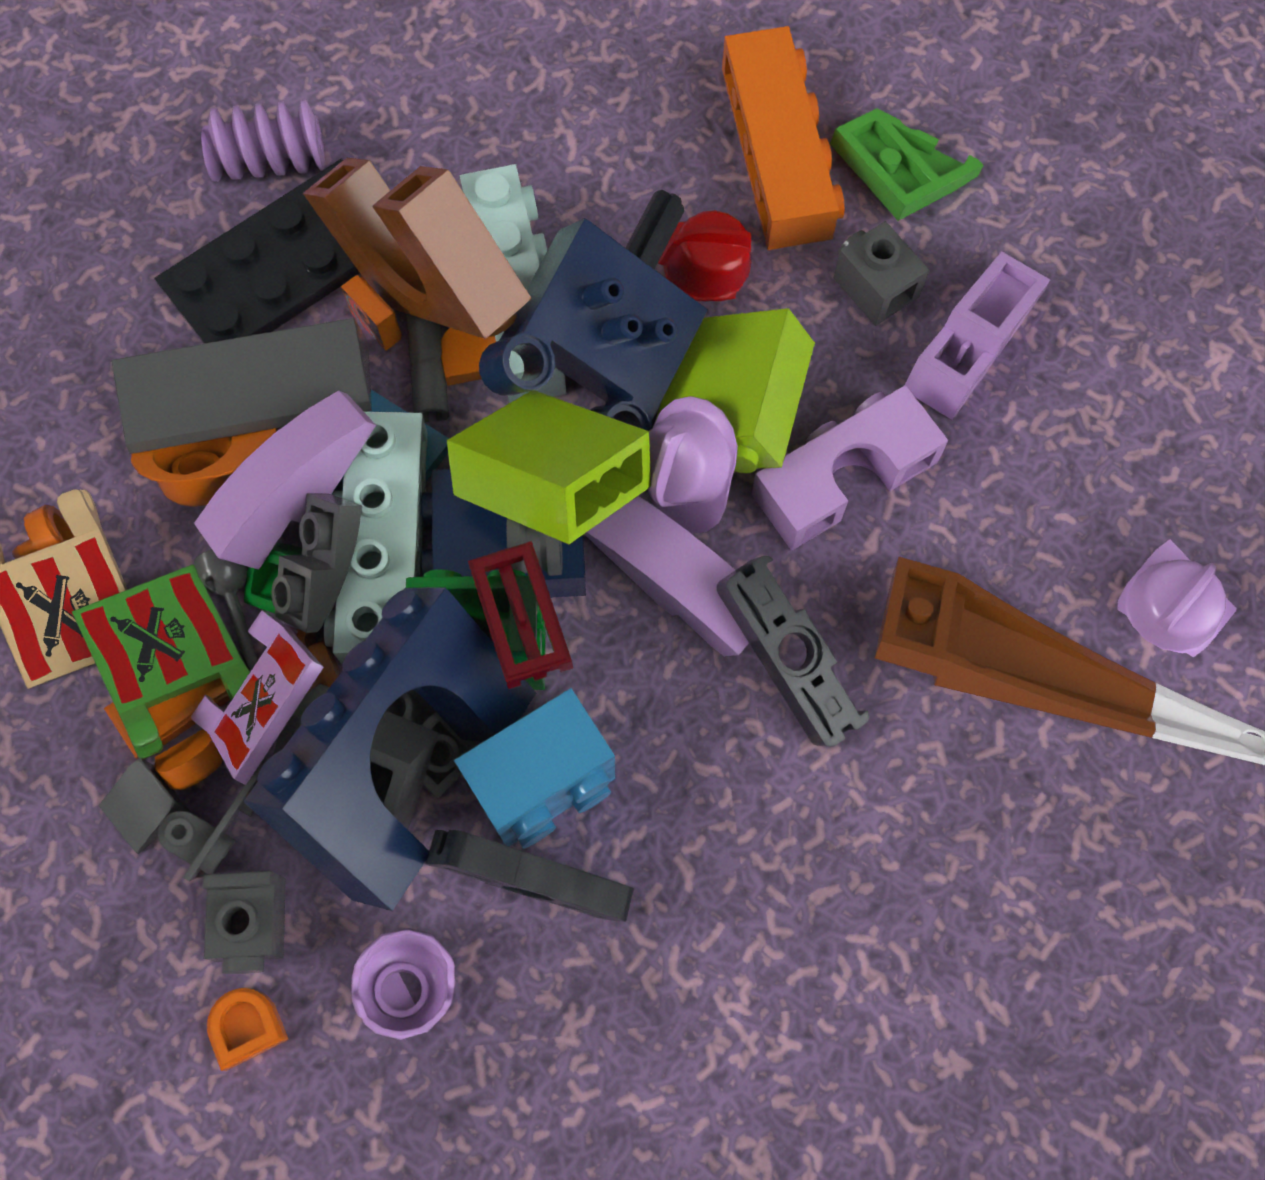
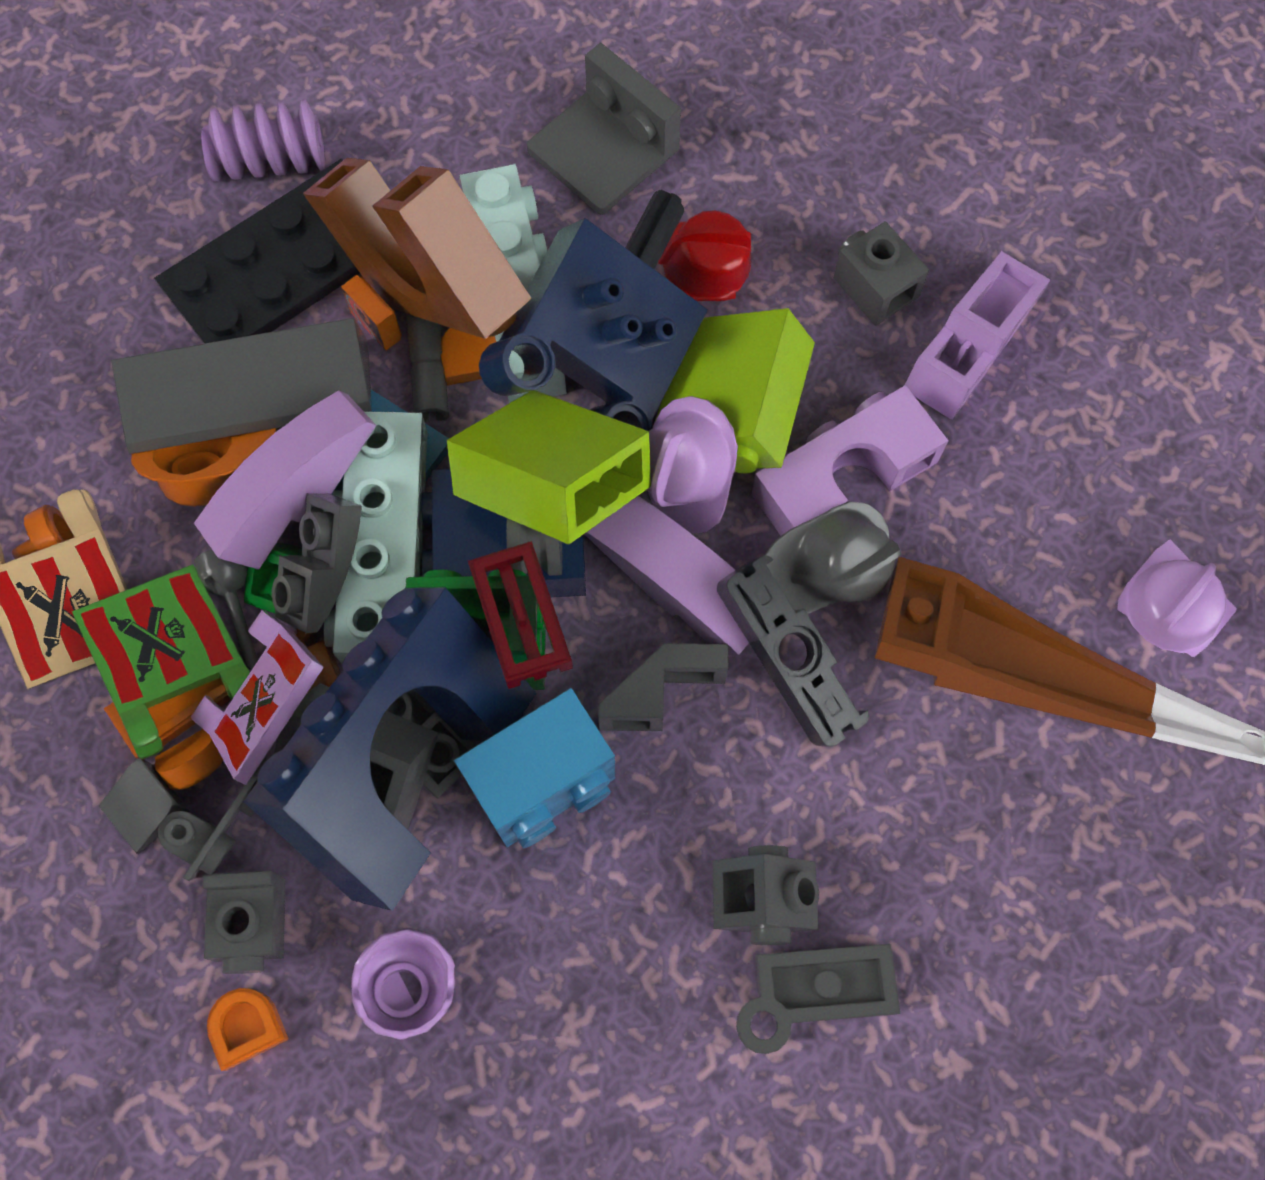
(529, 875): black piece -> none
(609, 134): none -> dark grey bracket
(640, 697): none -> dark grey slope
(765, 895): none -> dark grey brick
(780, 138): orange brick -> none
(819, 988): none -> dark grey hinge
(834, 557): none -> dark grey piece
(900, 162): bright green wing -> none

